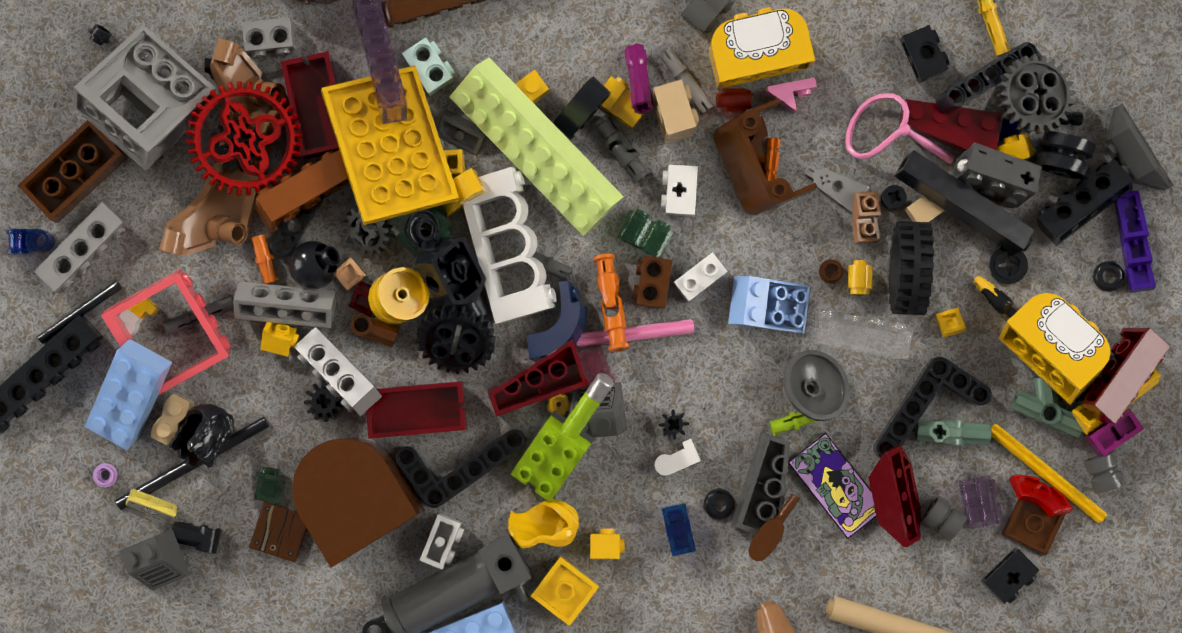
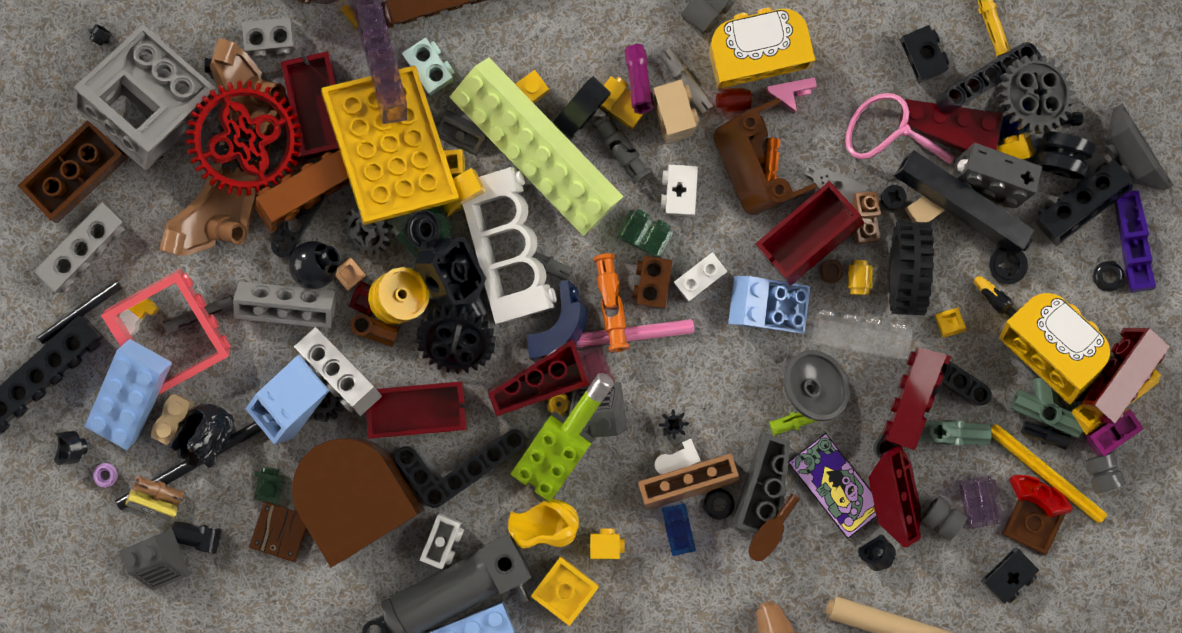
(25, 241): clear blue piece -> none
(70, 448): none -> black piece
(158, 490): none -> medium nougat pin
(264, 259): orange pin -> none
(279, 338): yellow brick -> none
(287, 401): none -> light blue slope
(349, 13): none -> yellow piece
(689, 481): none -> medium nougat brick
(810, 233): none -> dark red piece
(877, 553): none -> black piece
(915, 397): none -> dark red wedge
(1046, 435): none -> black axle

